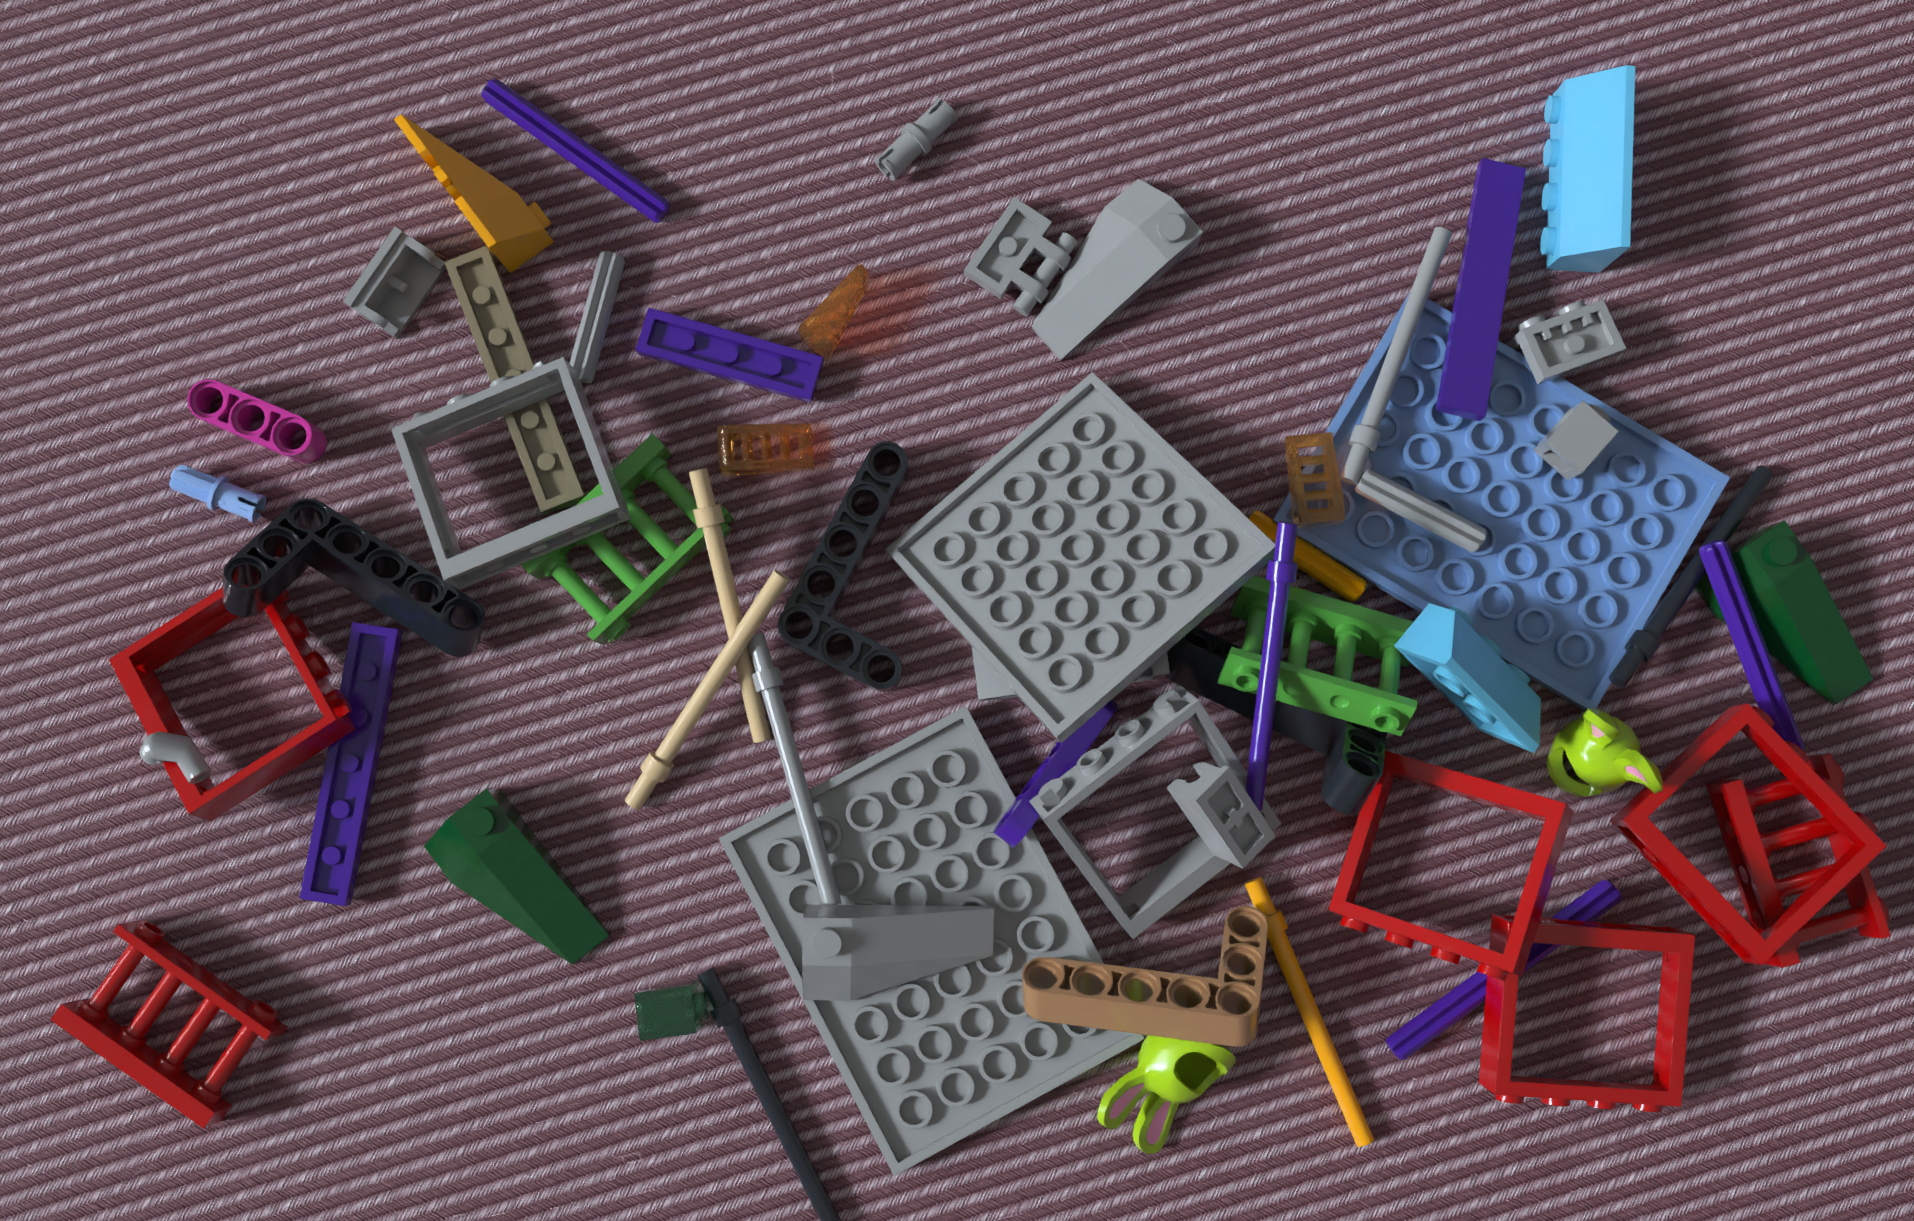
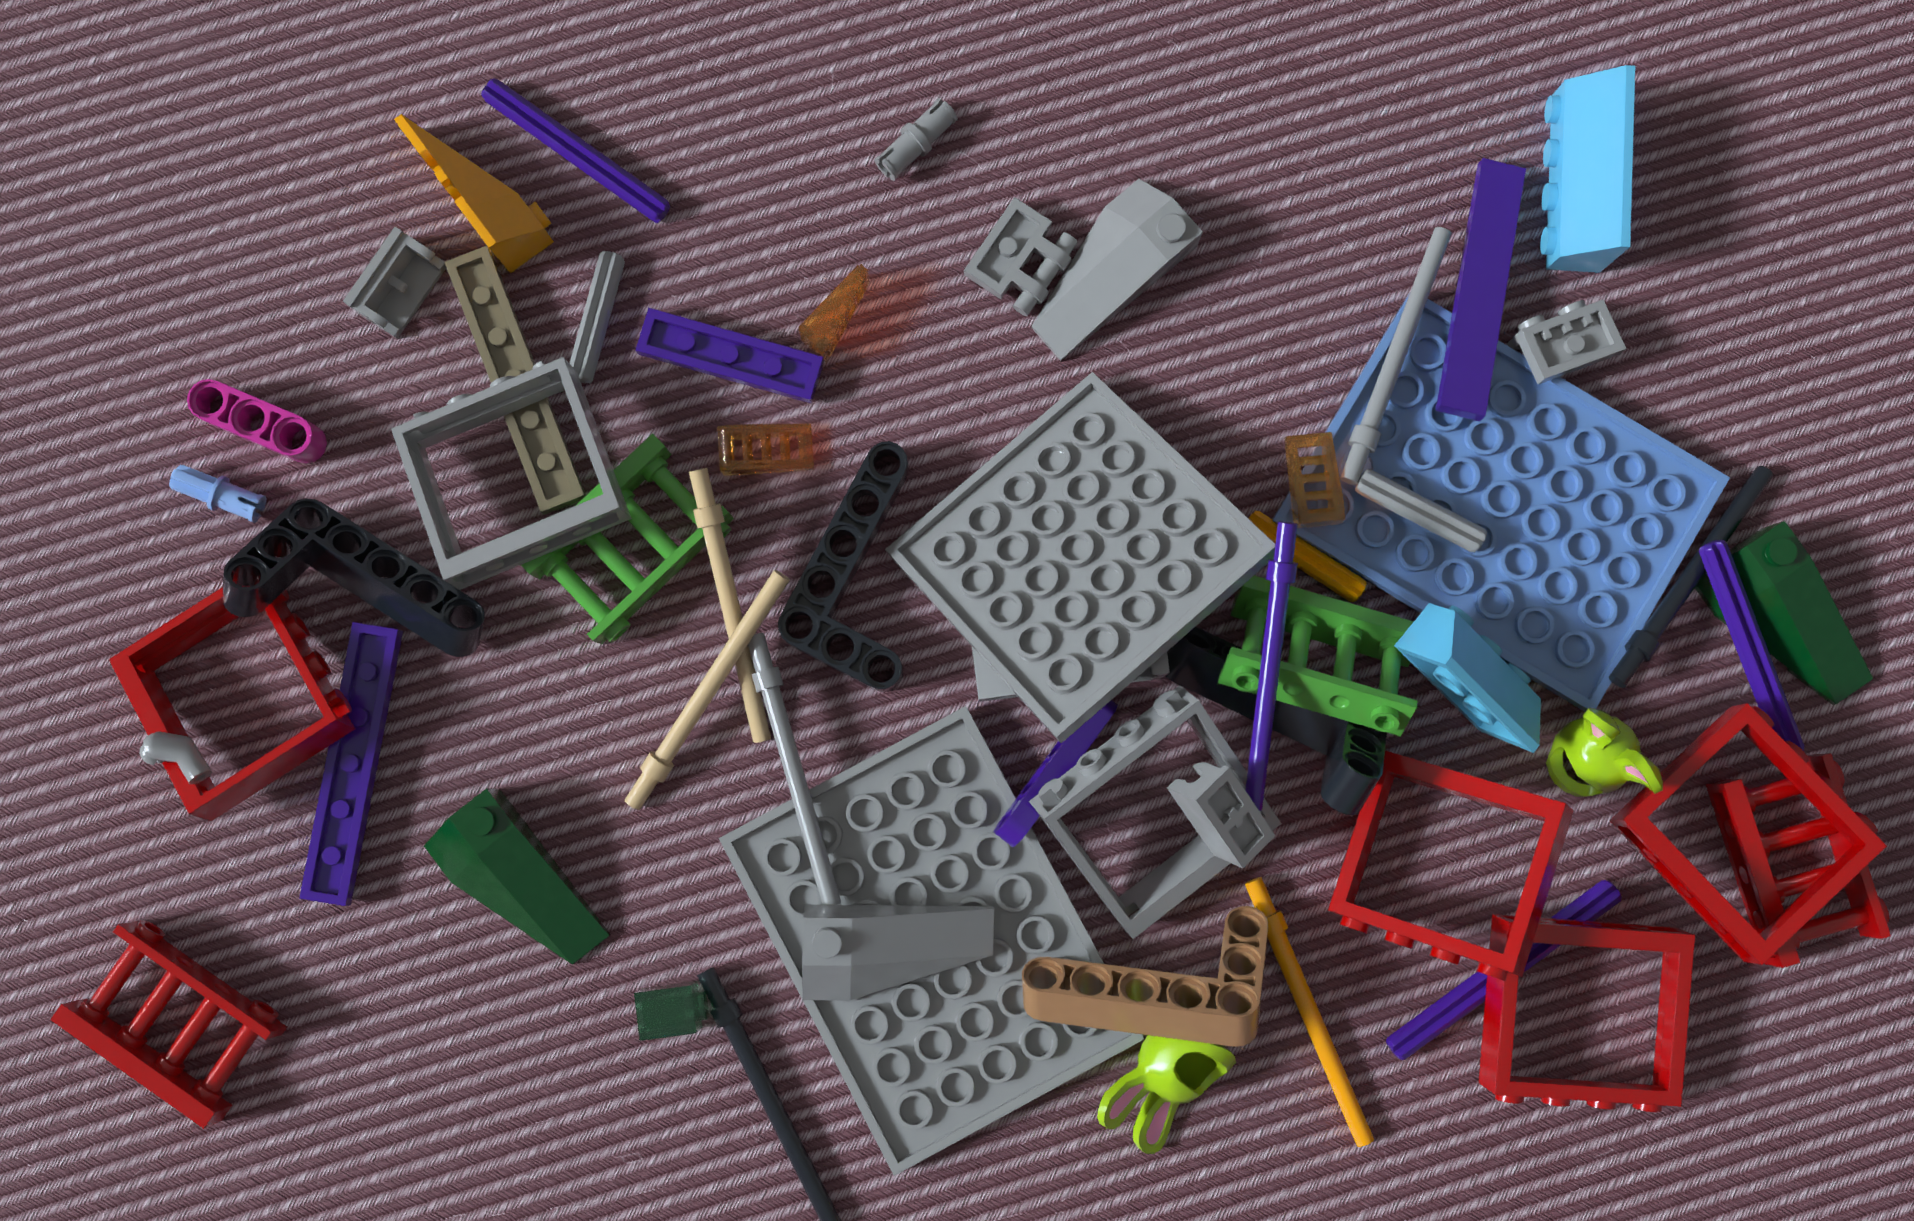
(1576, 439): light grey brick -> none

